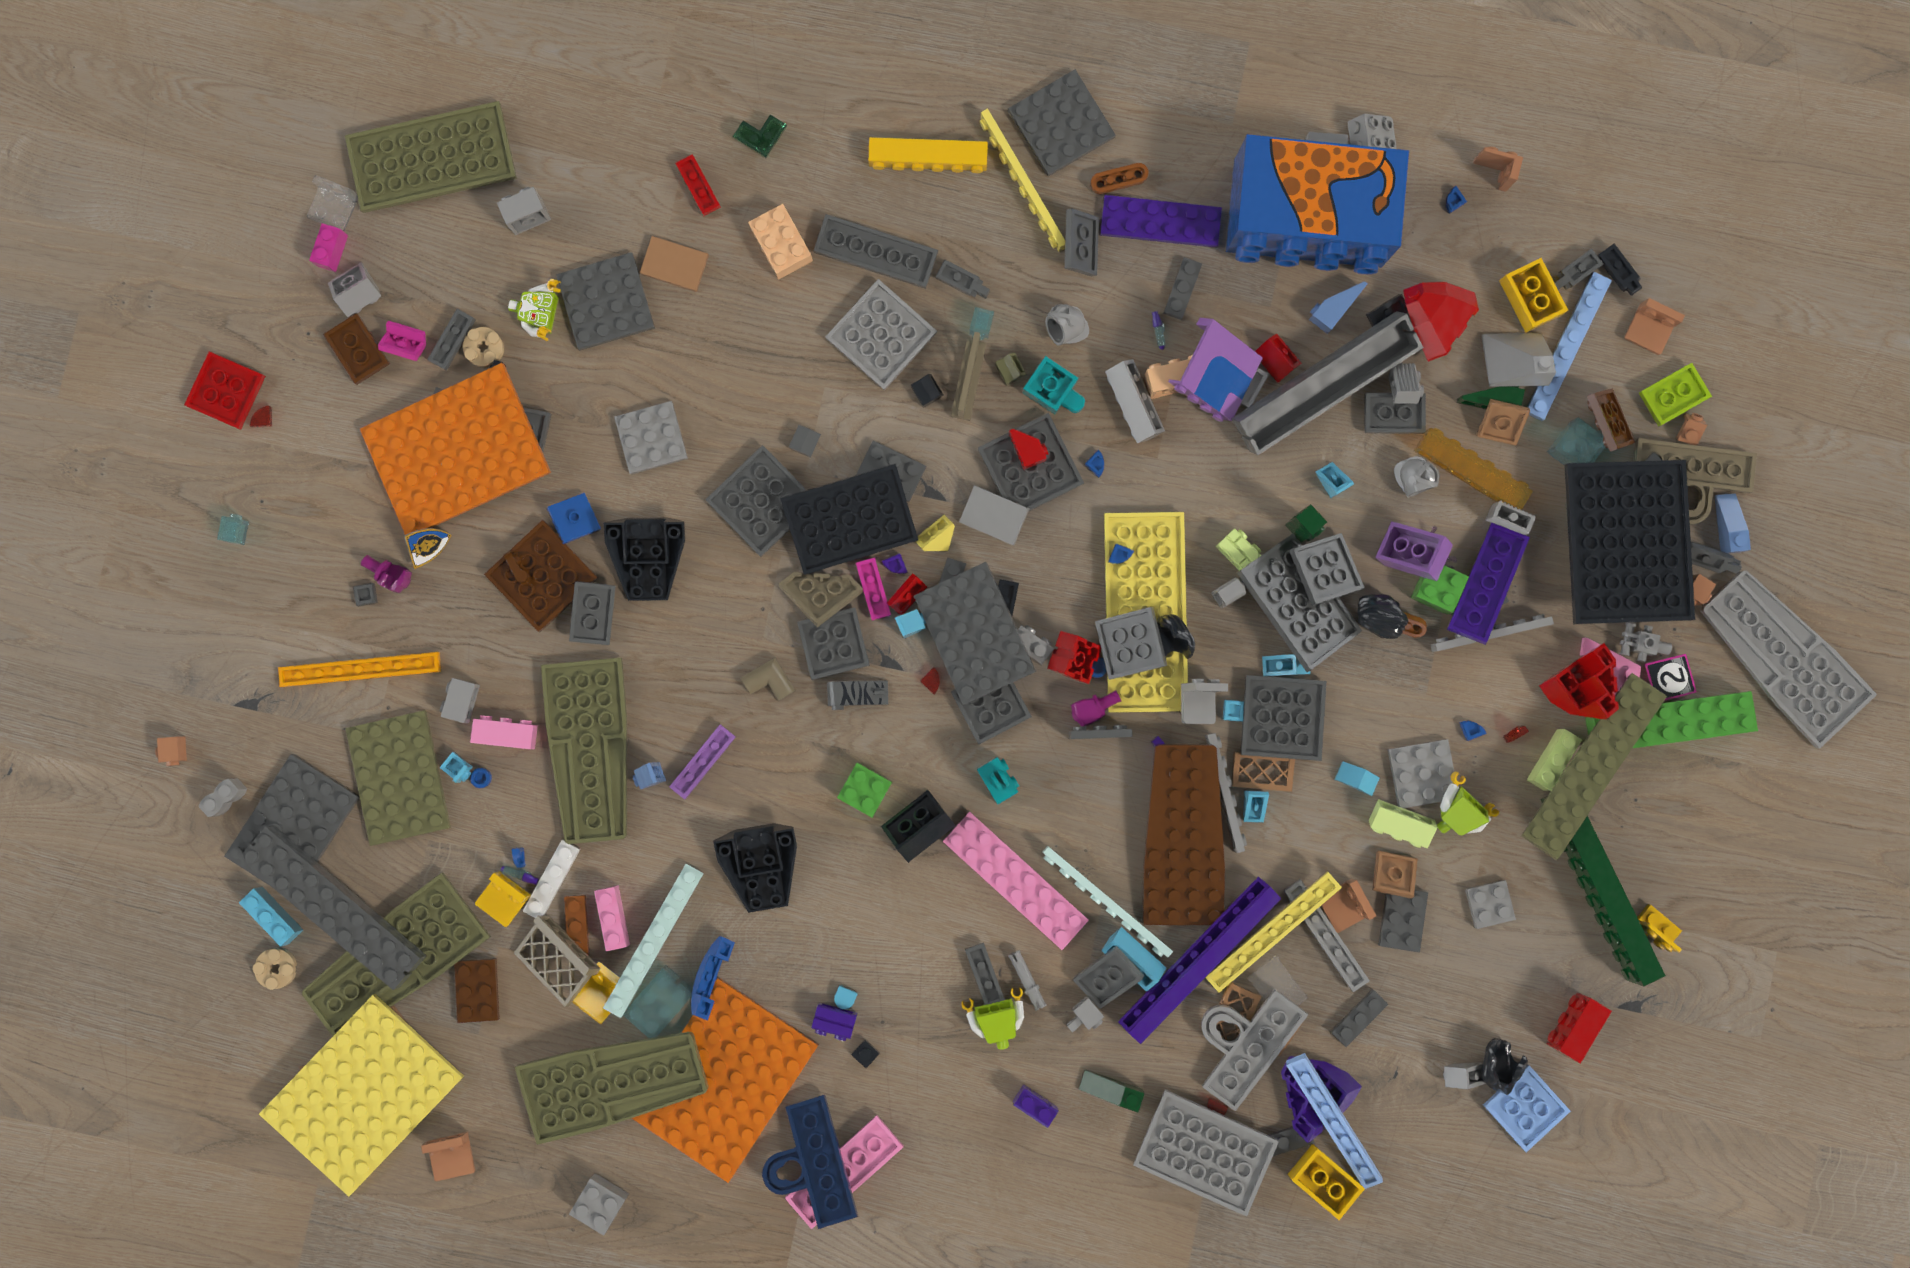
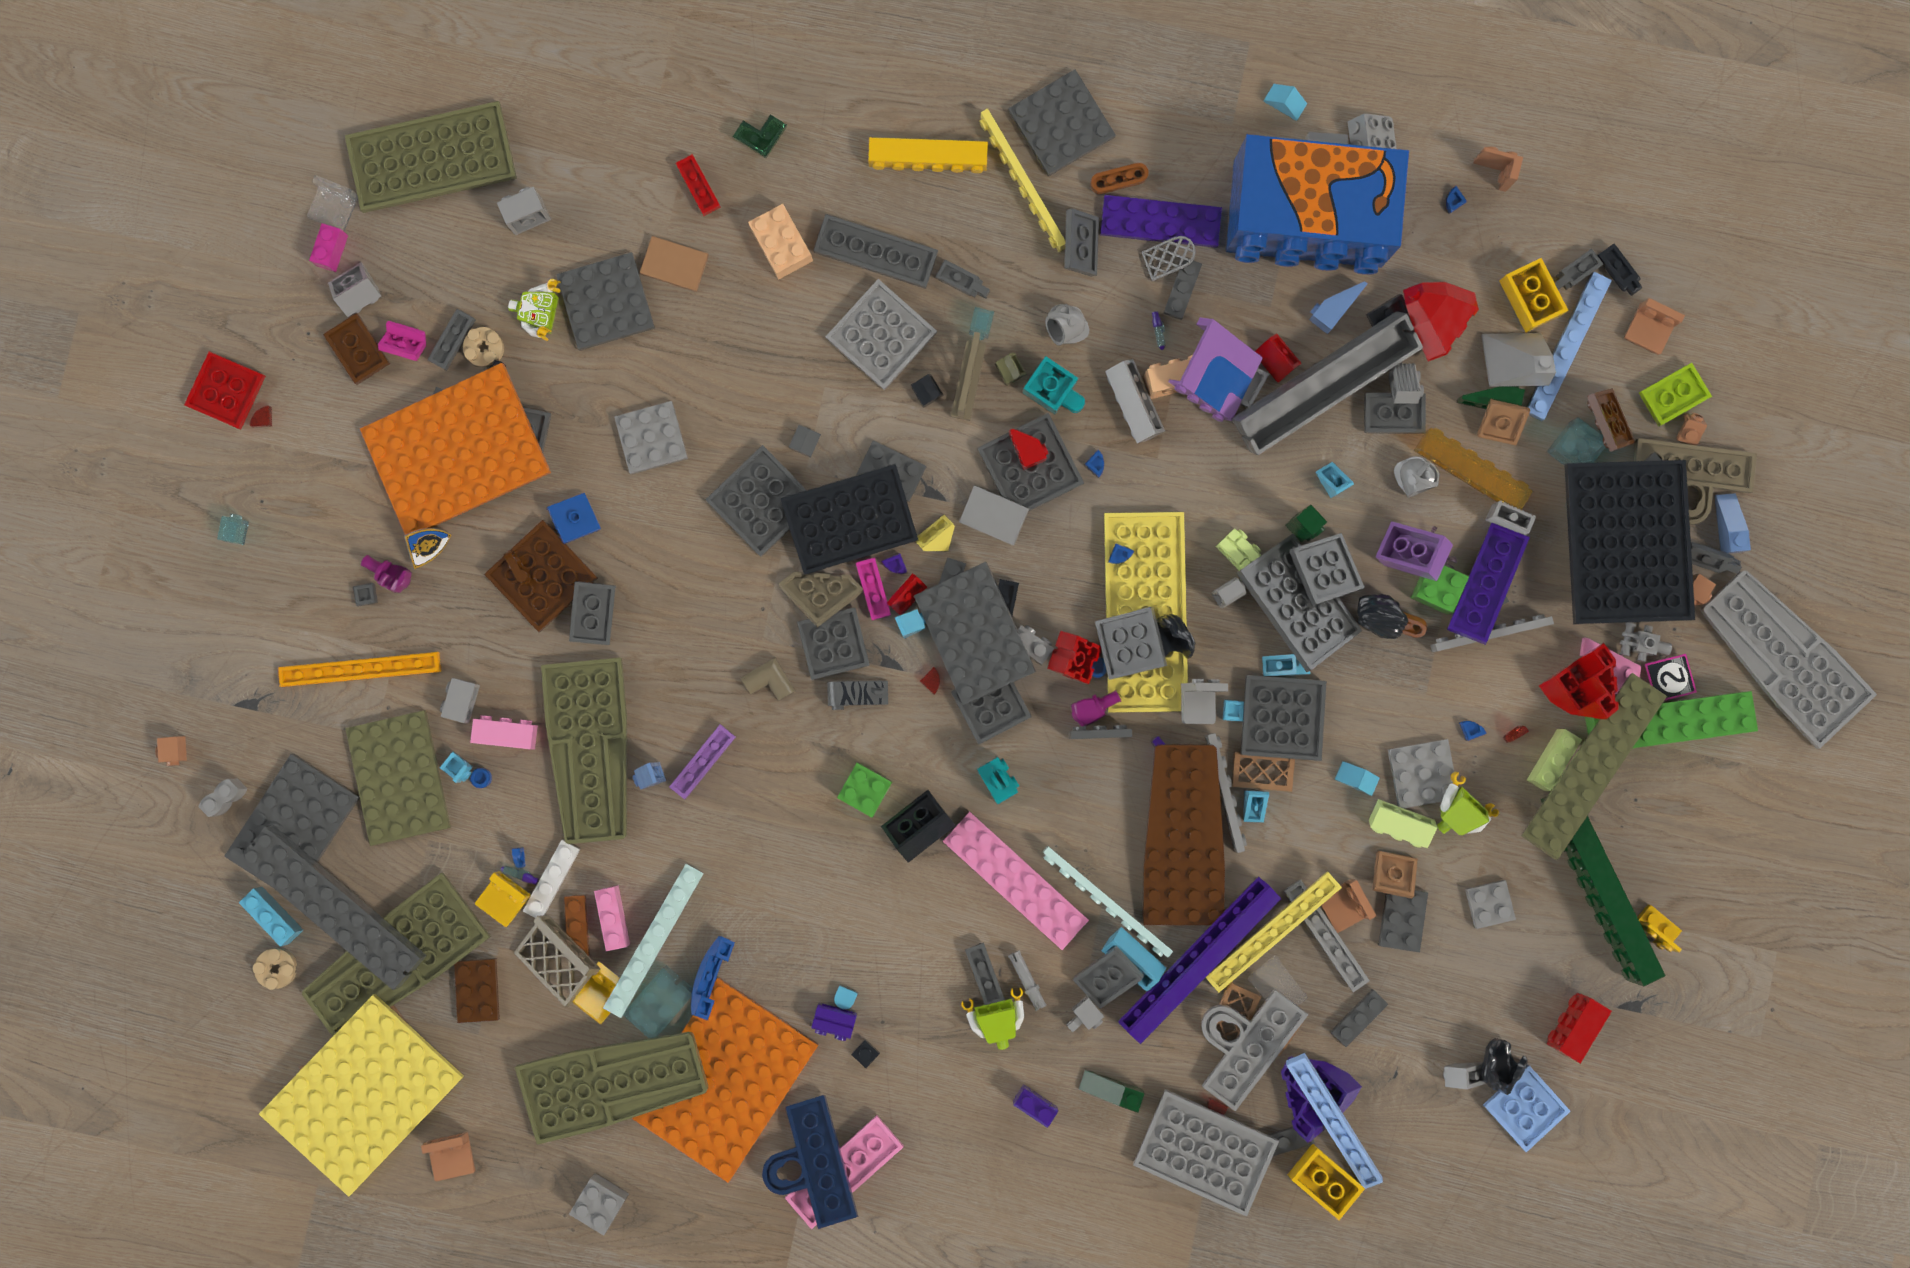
(645, 554): black wedge -> none
(759, 864): black wedge -> none
(1168, 242): none -> light grey window
(1286, 100): none -> medium azure slope

